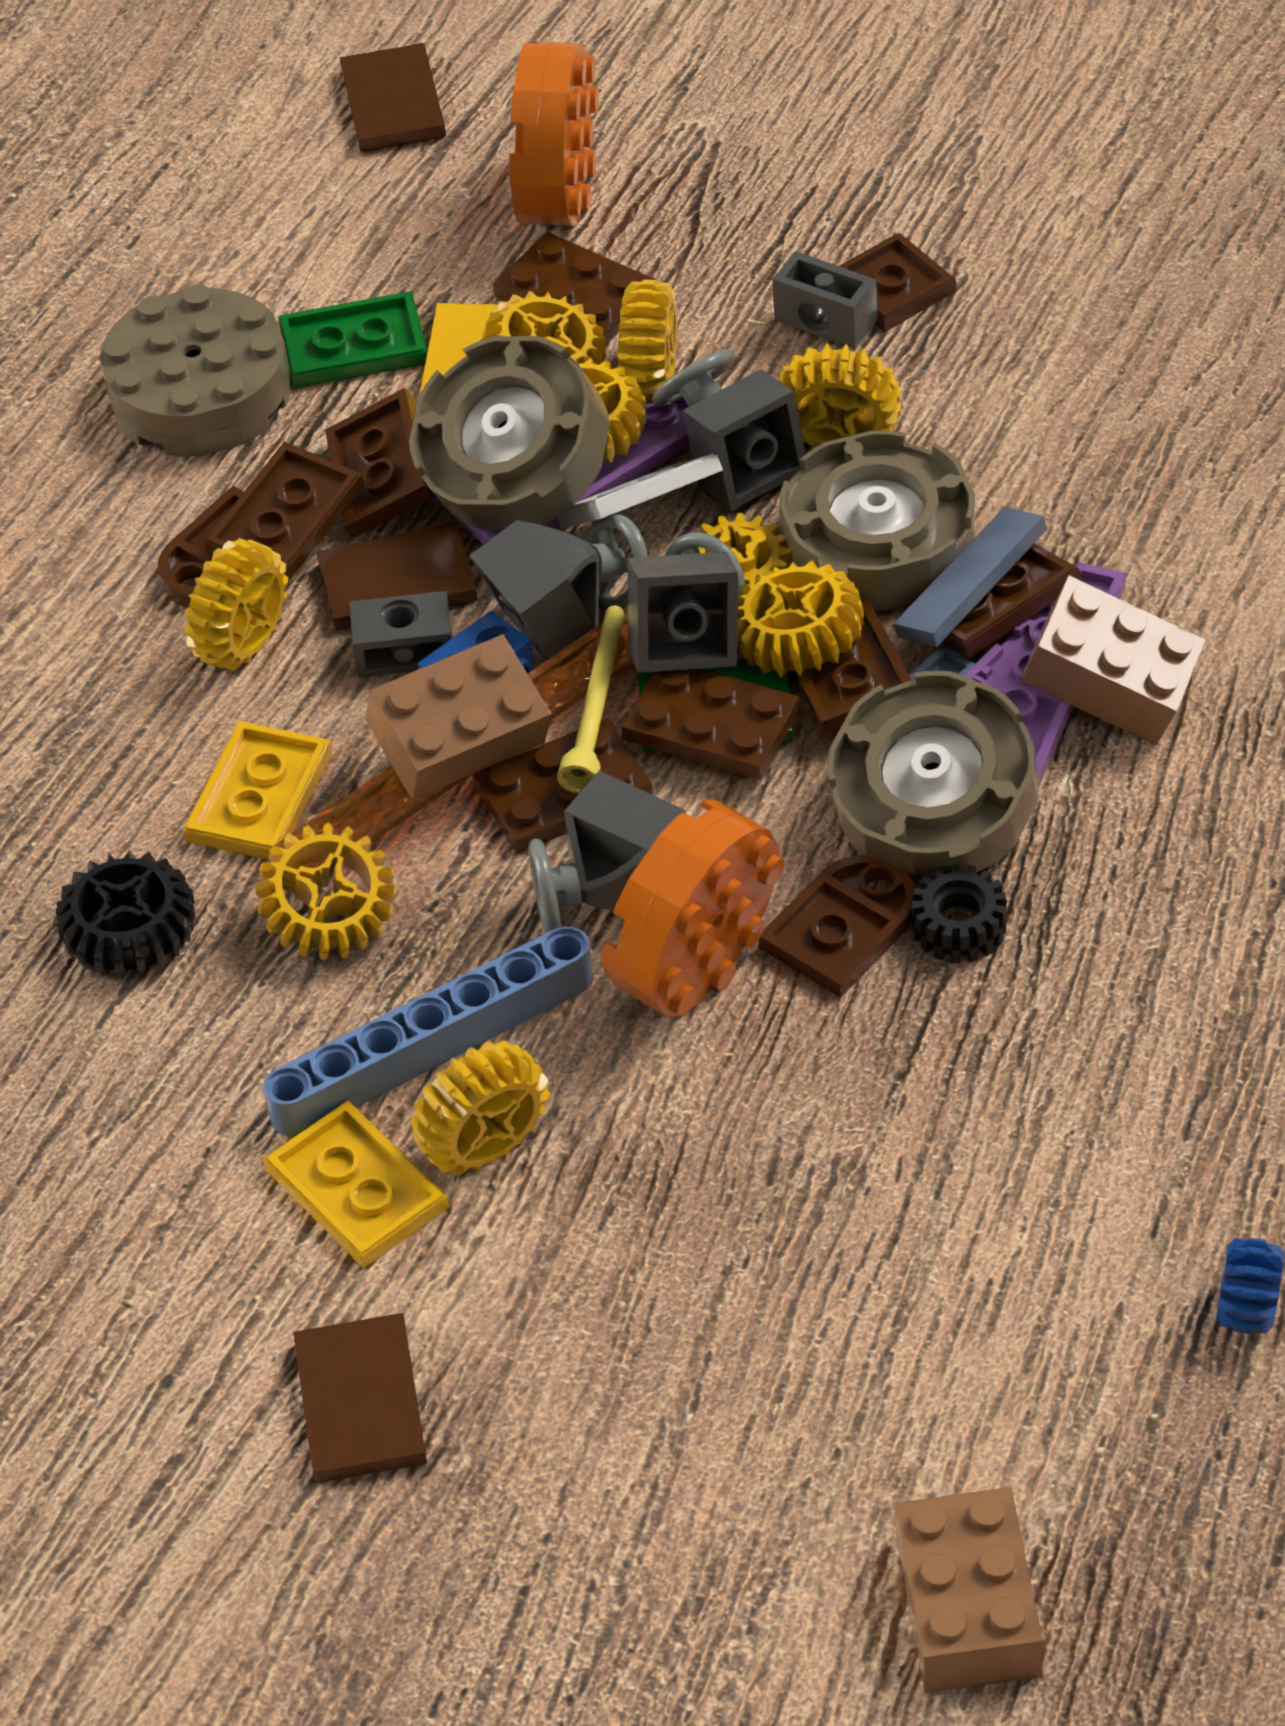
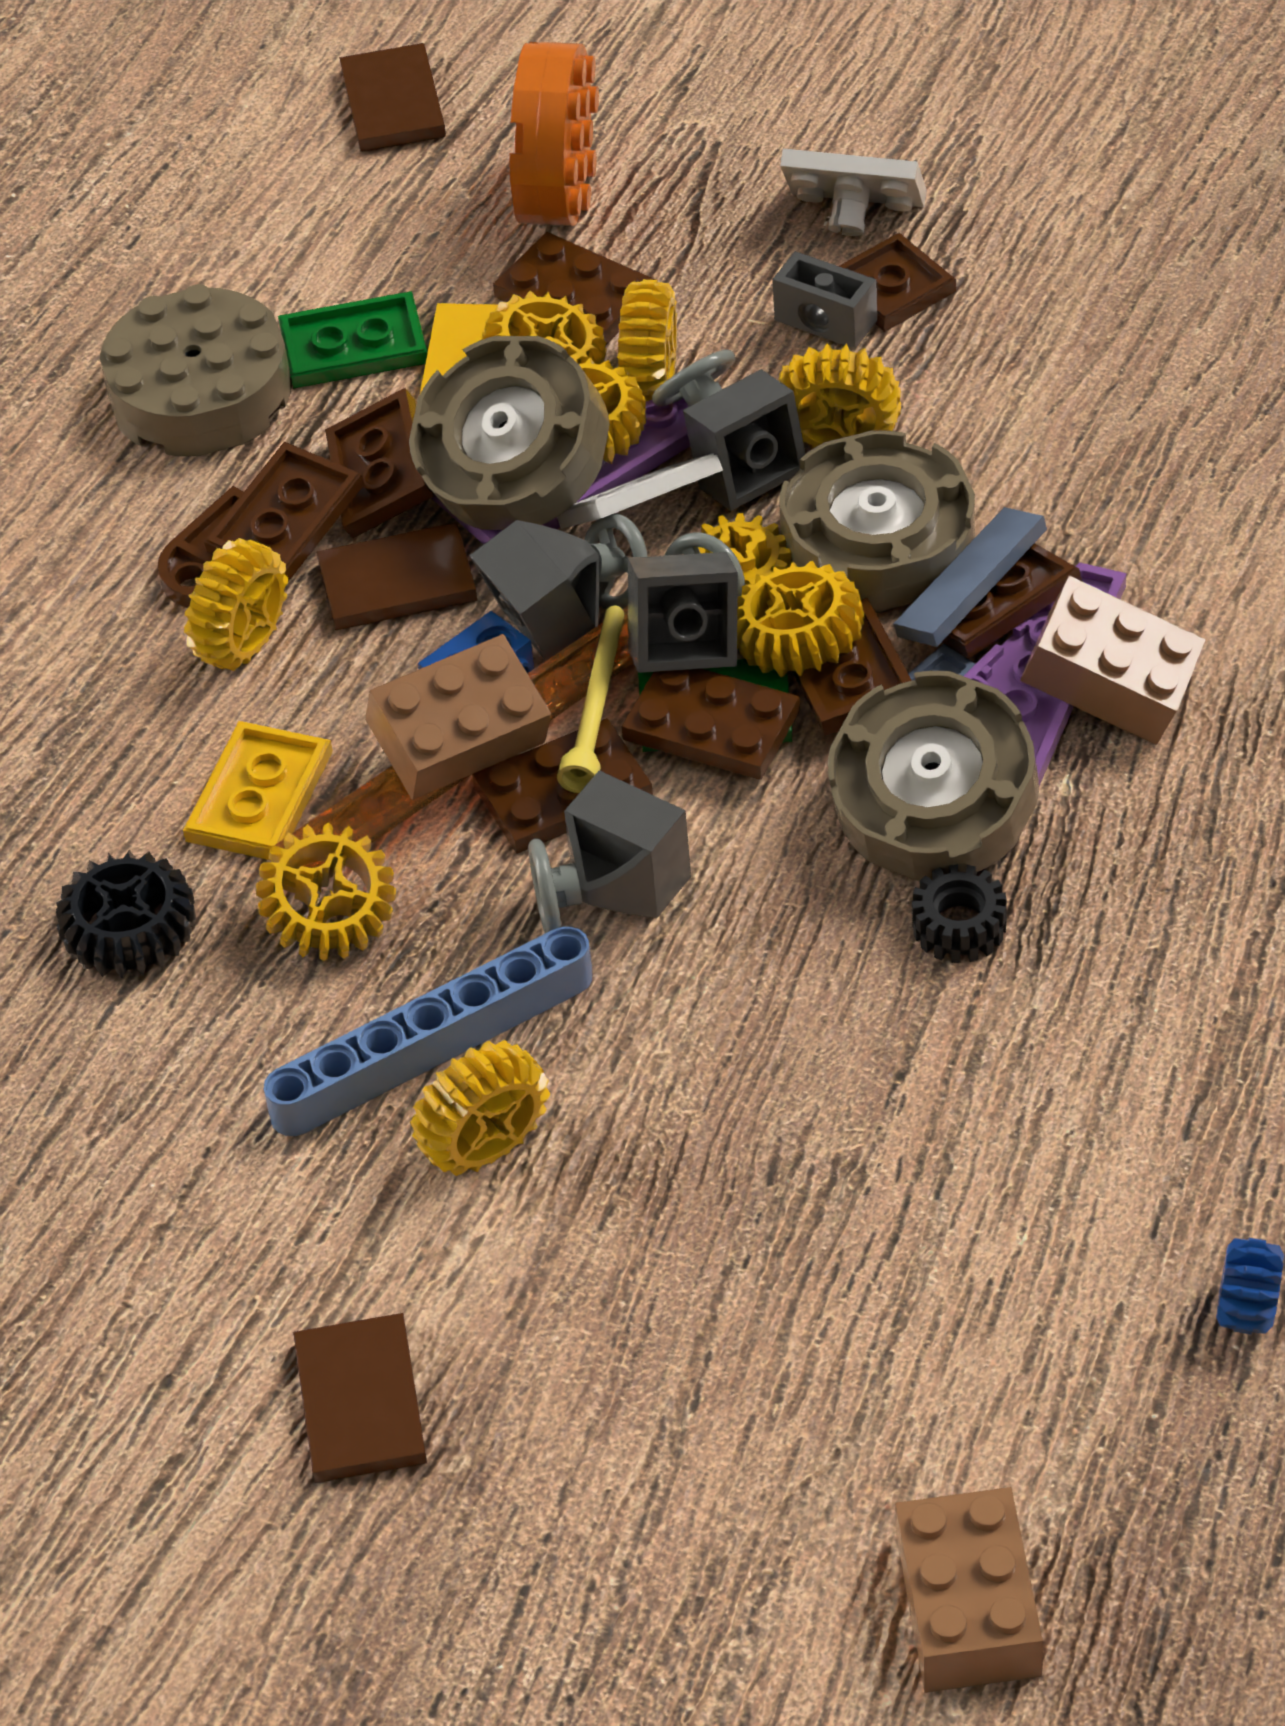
(356, 1183): yellow tile -> none
(398, 631): dark grey brick -> none
(693, 908): orange piece -> none
(840, 923): reddish brown tile -> none
(852, 184): none -> white plate

